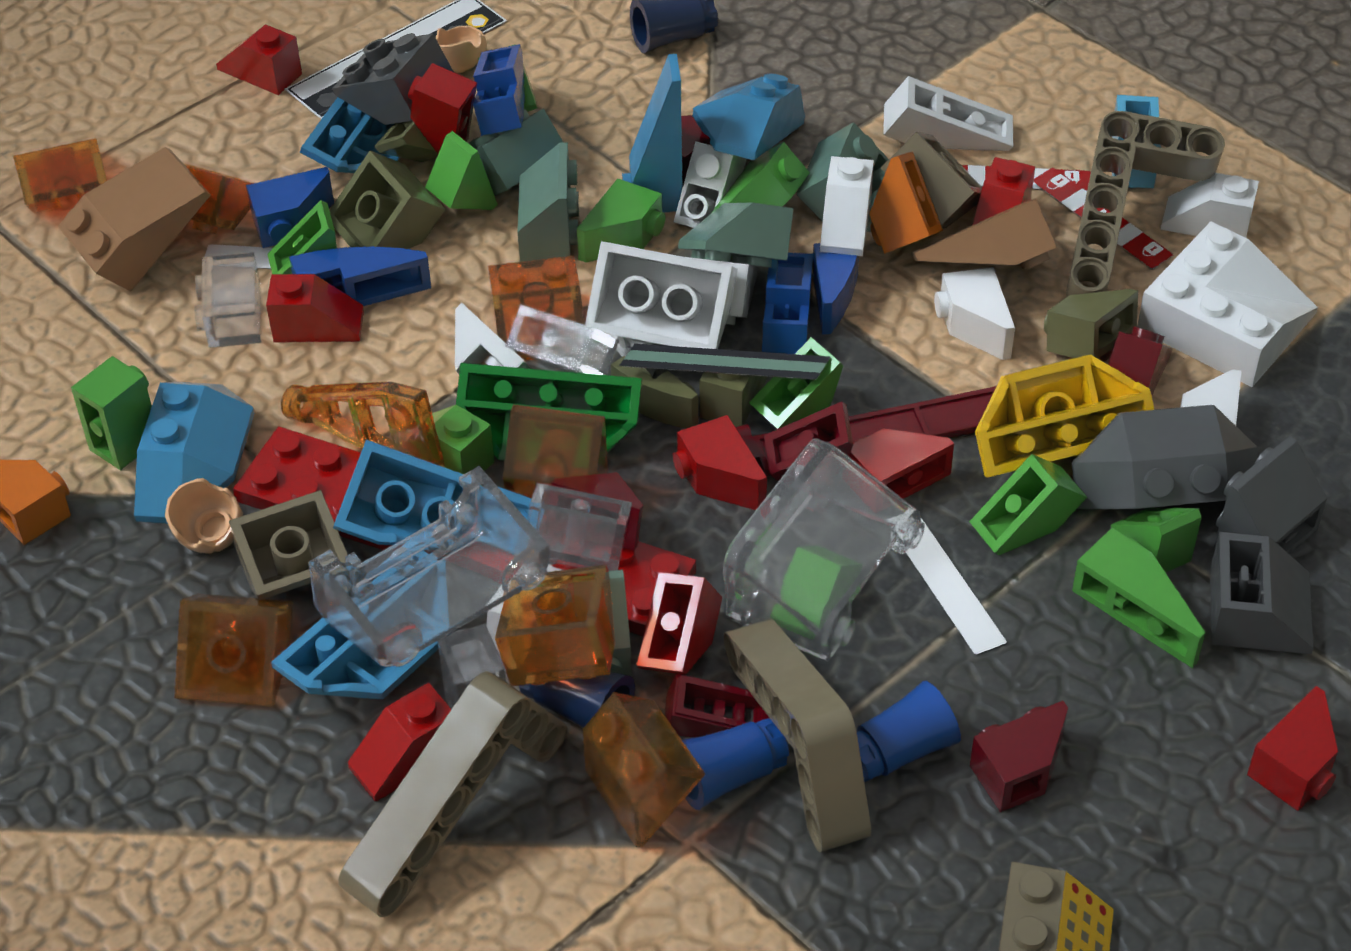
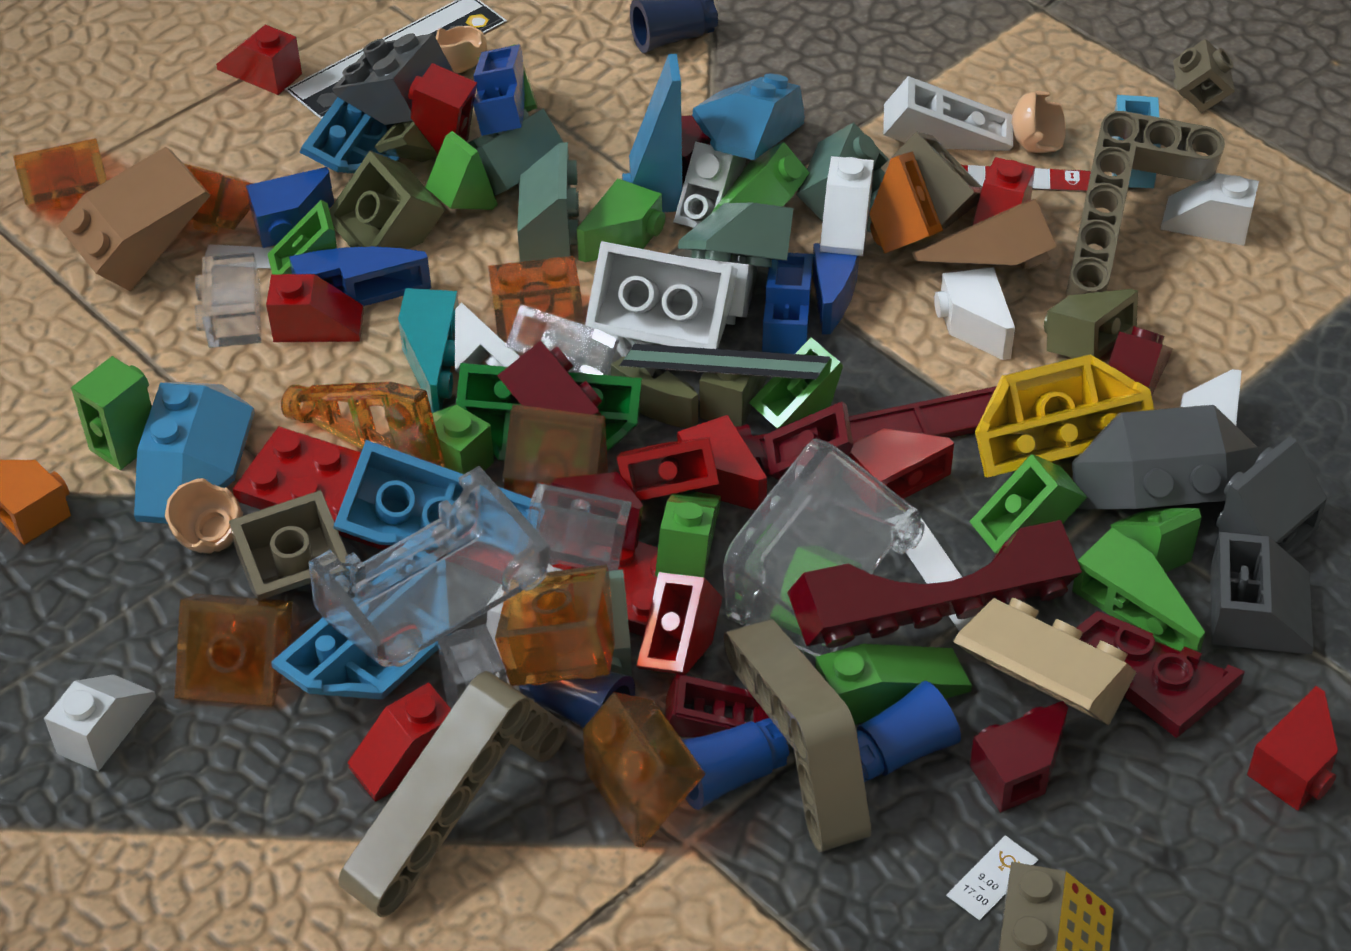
(96, 718): none -> white slope
(429, 340): none -> teal slope
(543, 381): none -> dark red slope
(668, 468): none -> red slope
(687, 533): none -> bright green slope
(849, 602): none -> dark red arch
(880, 675): none -> bright green slope
(989, 878): none -> white sticker
(1039, 123): none -> light nougat hair
(1049, 657): none -> tan slope
(1129, 236): red sticker -> none
(1168, 683): none -> dark red wing
(1204, 75): none -> dark tan brick
(1226, 305): white slope -> none

